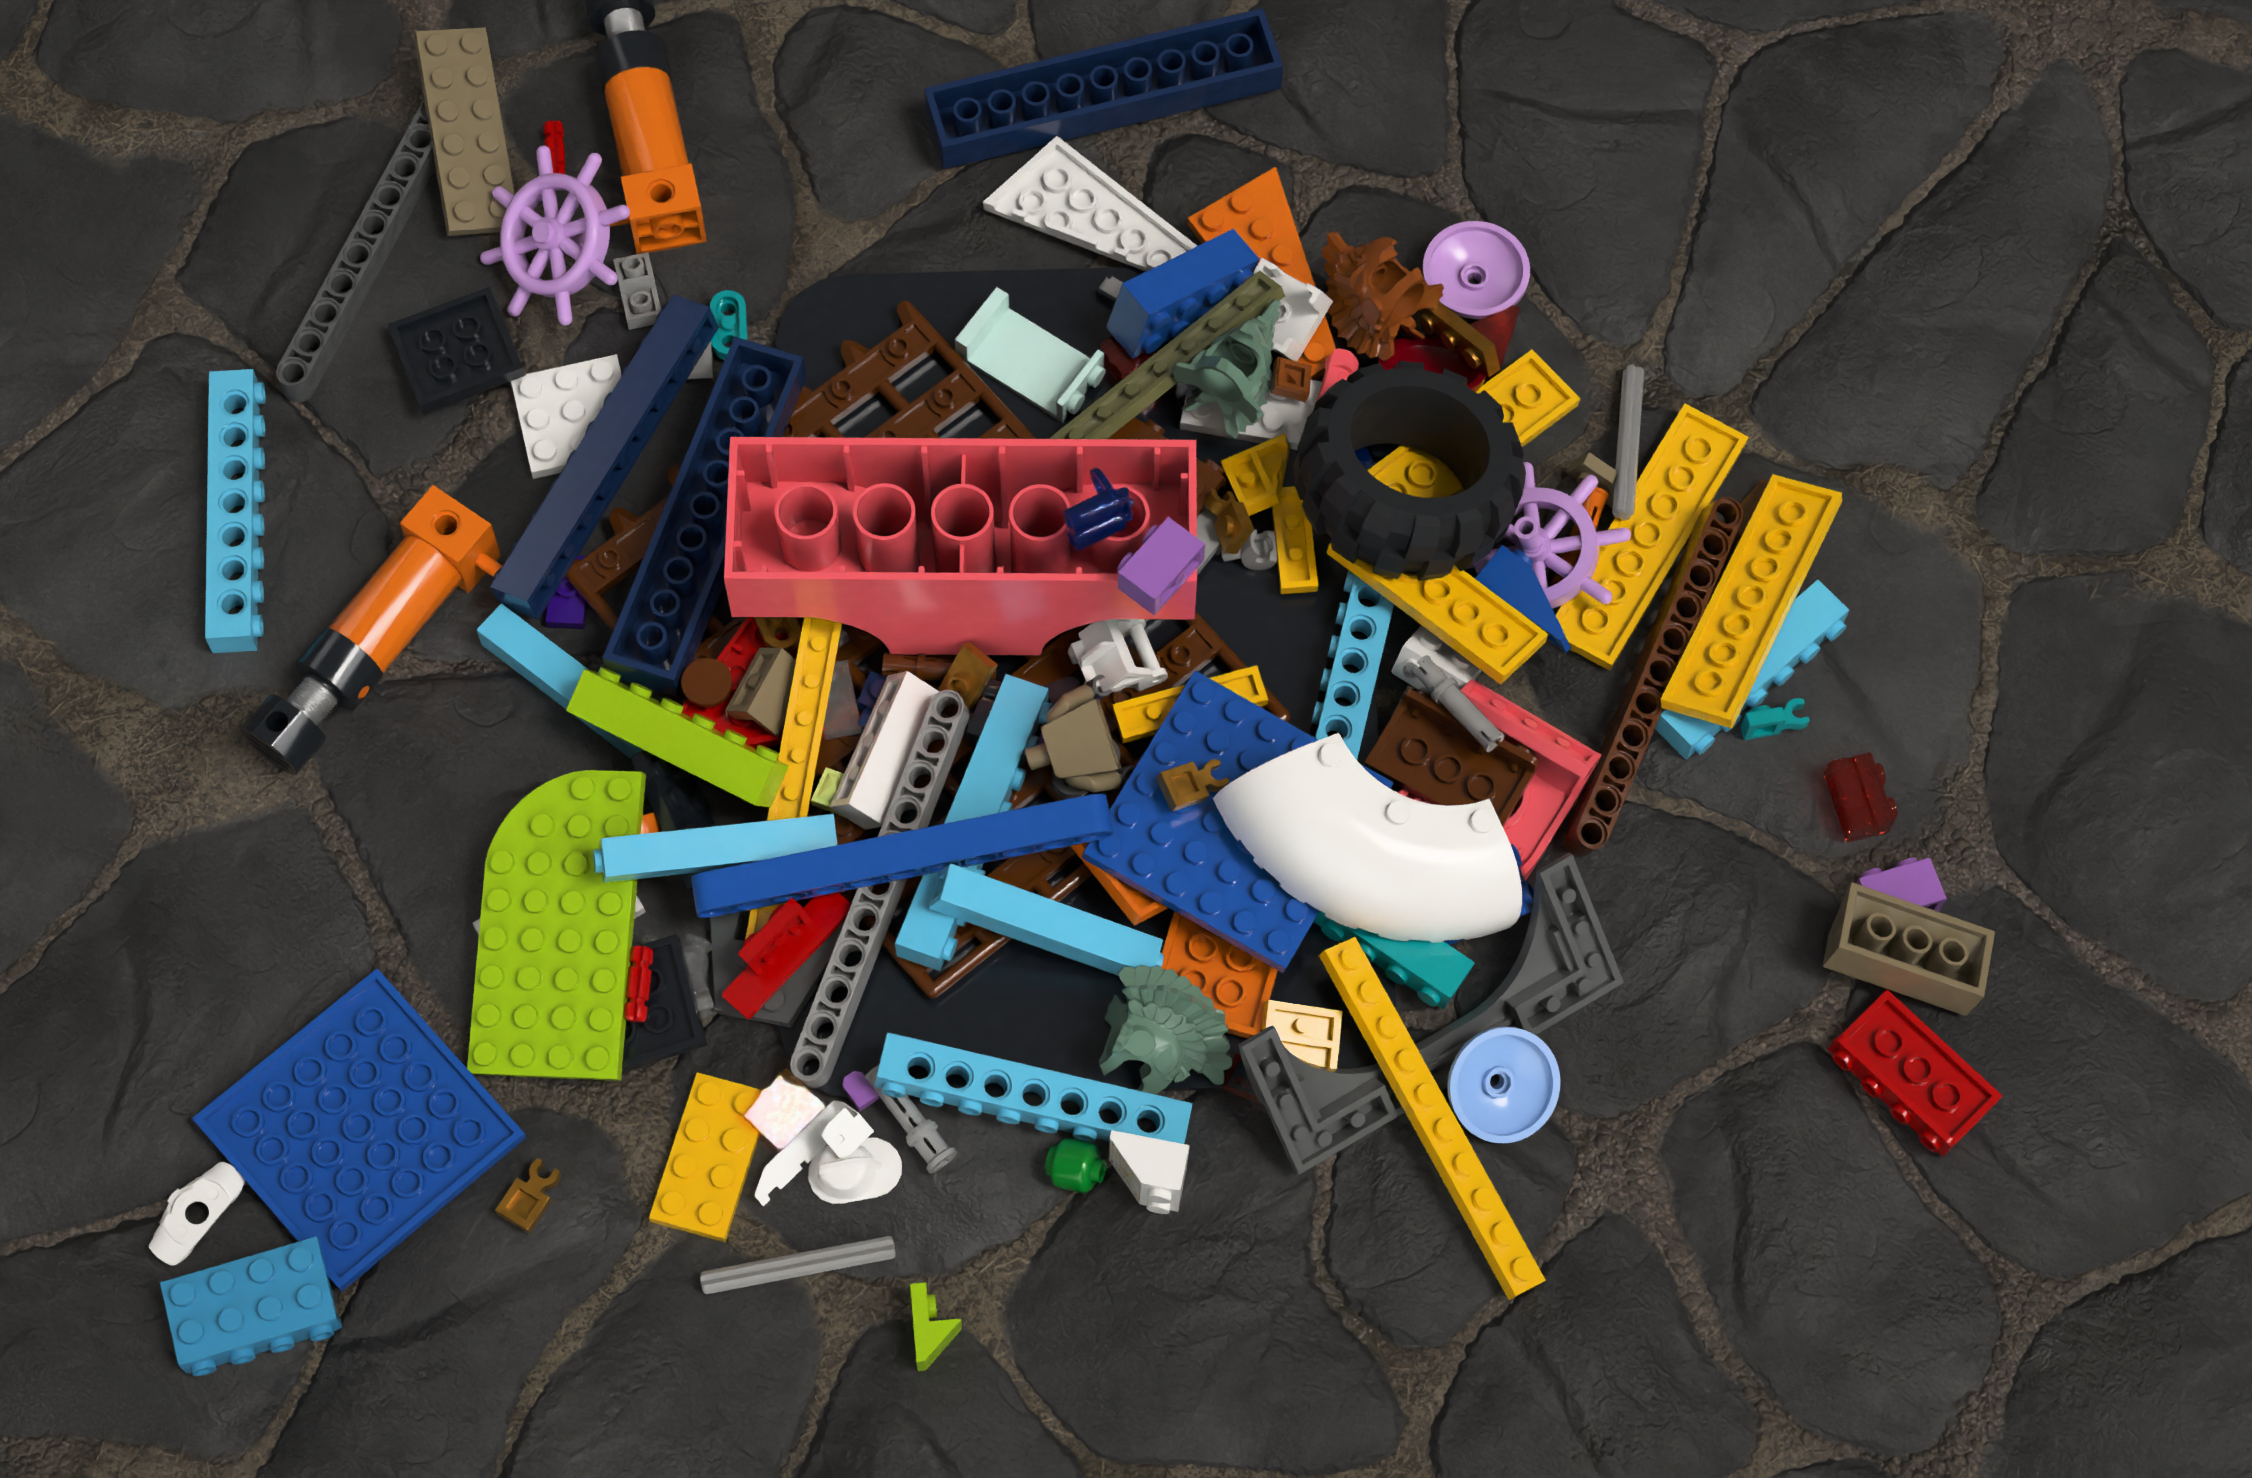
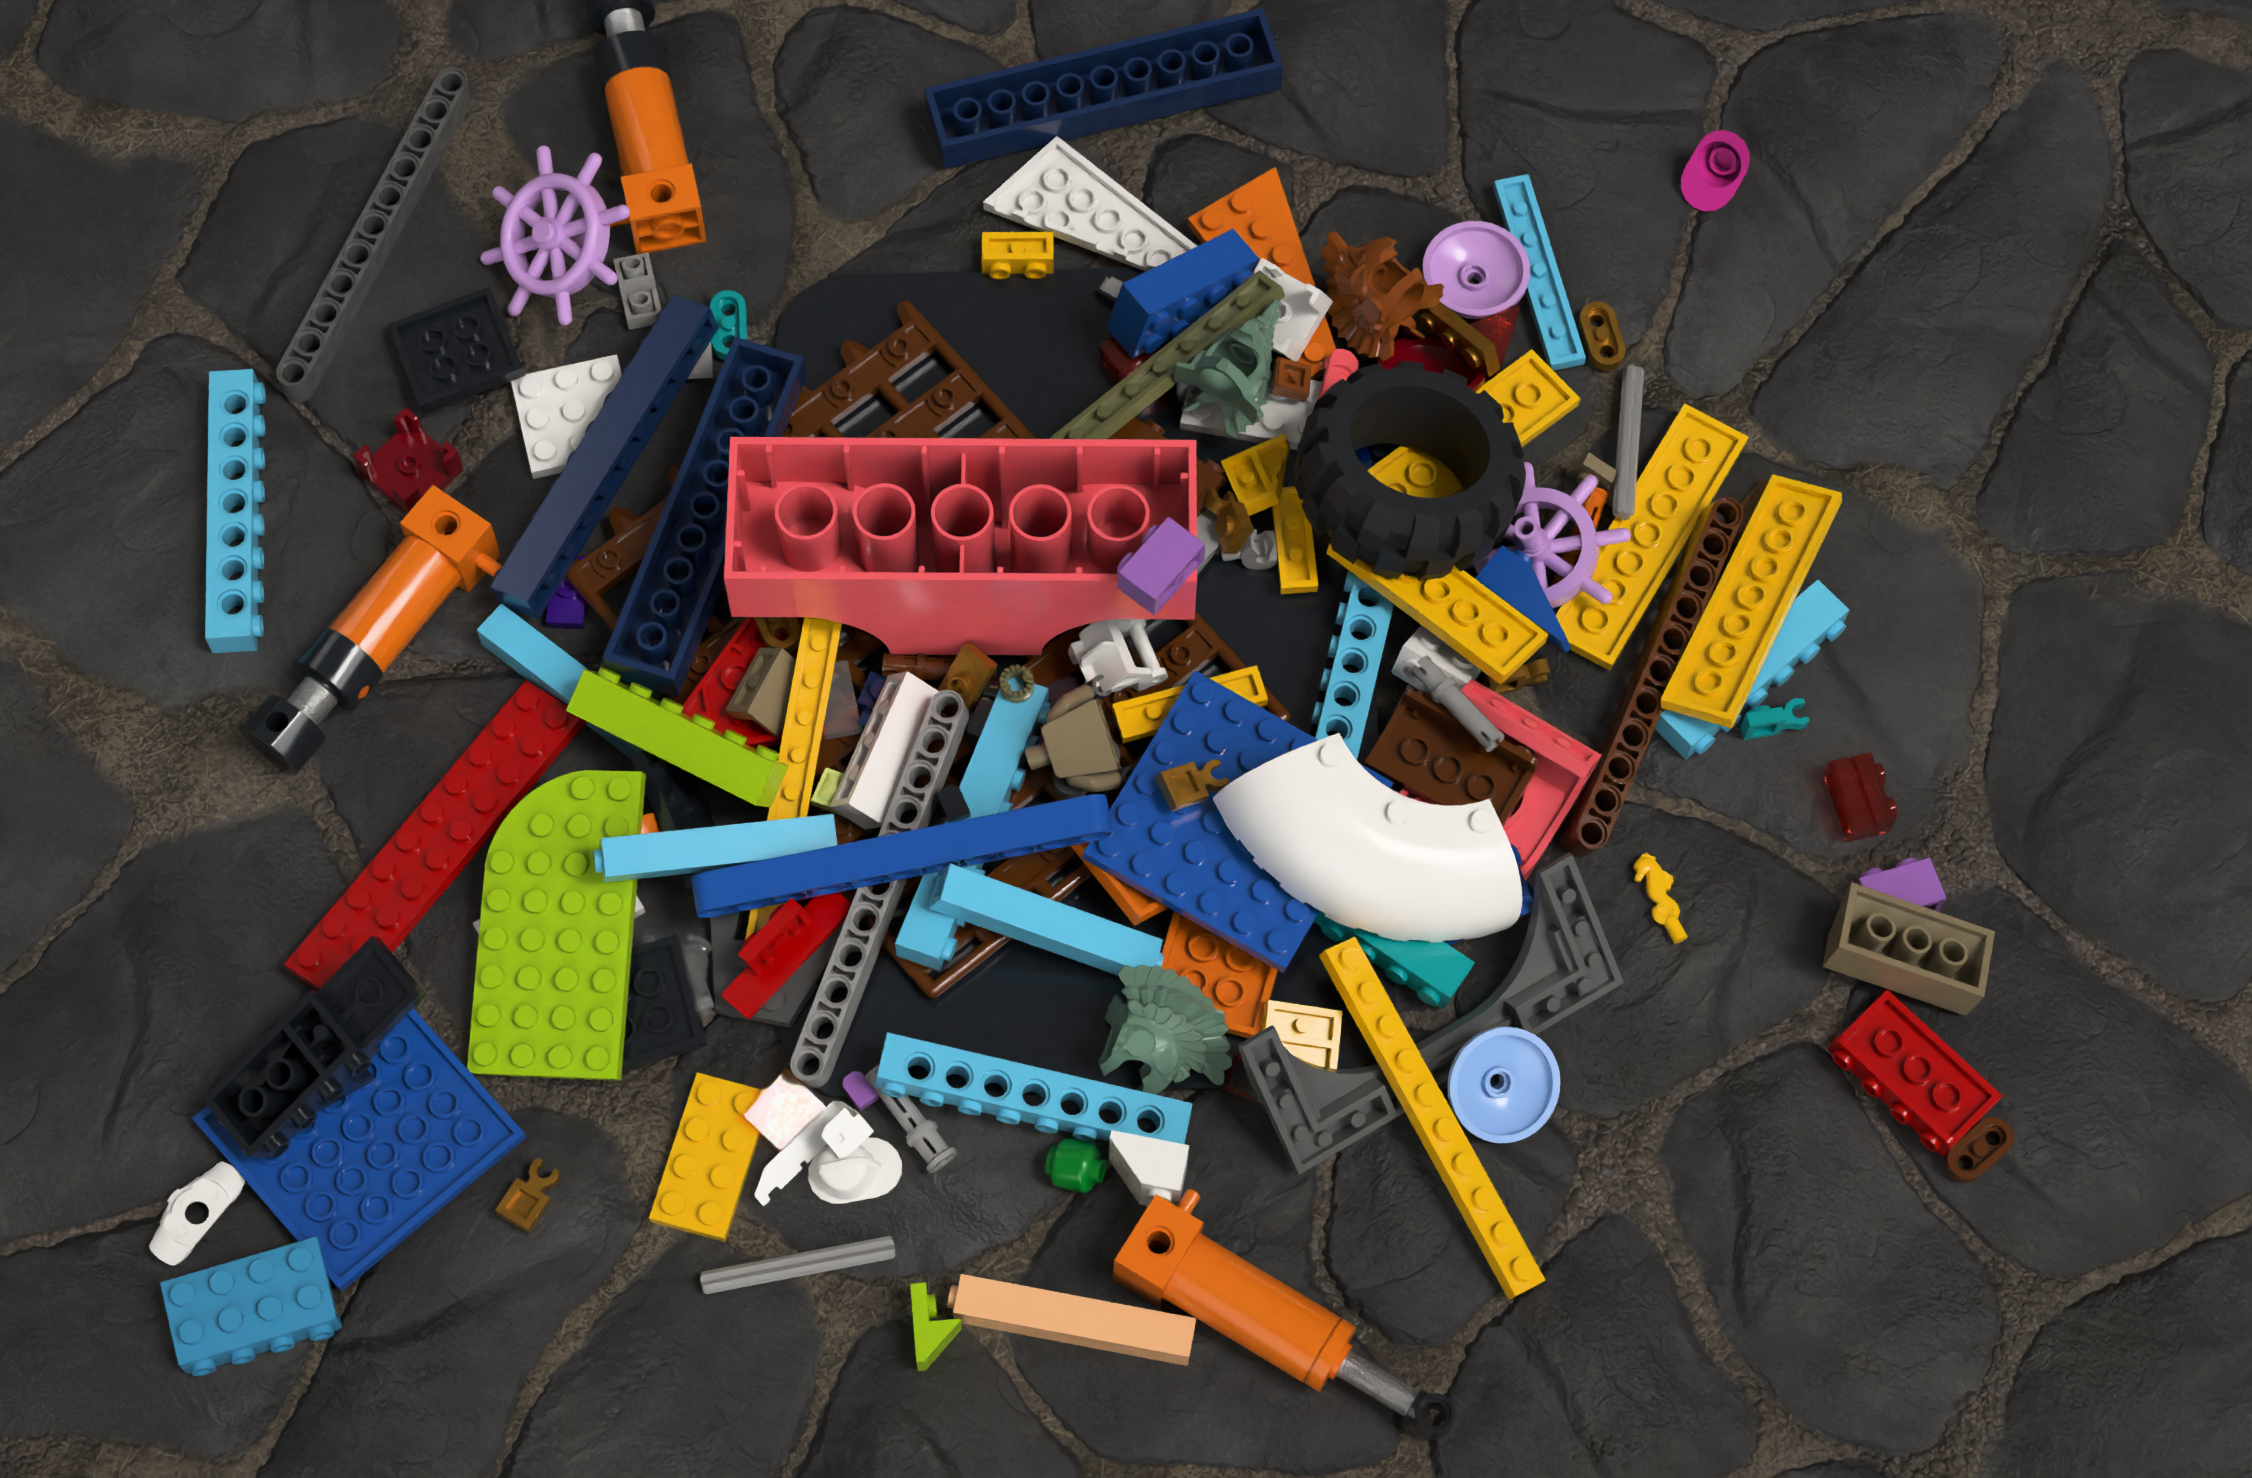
(314, 1052): none -> black wedge
(408, 463): none -> dark red panel
(441, 833): none -> red plate
(464, 127): dark tan plate -> none
(554, 140): red axle -> none
(638, 984): red axle -> none
(706, 682): reddish brown piece -> none
(953, 804): none -> black piece
(1005, 687): none -> olive bush
(1017, 254): none -> yellow bracket
(1028, 358): light aqua panel -> none
(1072, 1319): none -> light nougat brick
(1098, 515): clear blue piece -> none
(1257, 1310): none -> orange piece
(1532, 673): none -> pearl gold plate
(1545, 287): none -> medium azure plate
(1603, 338): none -> pearl gold plate
(1657, 883): none -> yellow animal
(1715, 170): none -> dark pink piece
(1977, 1151): none -> reddish brown plate

